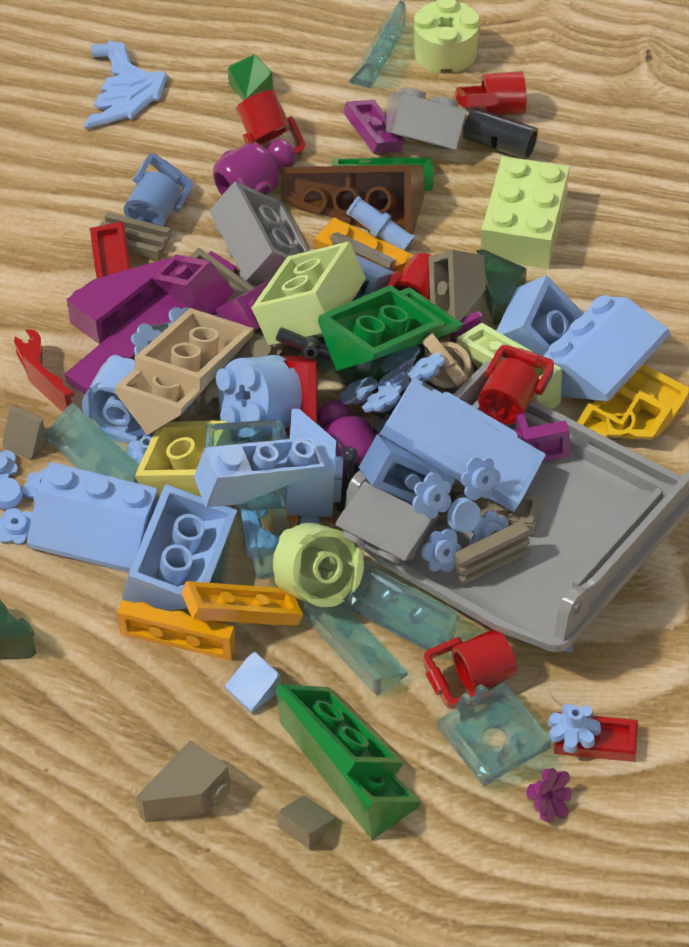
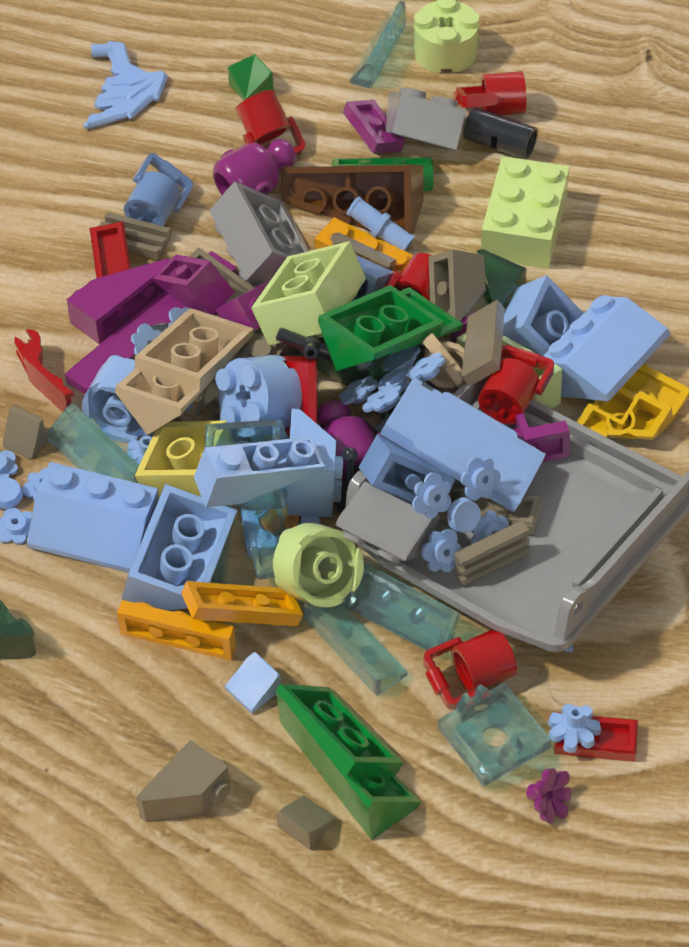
(483, 343): none -> dark tan tile

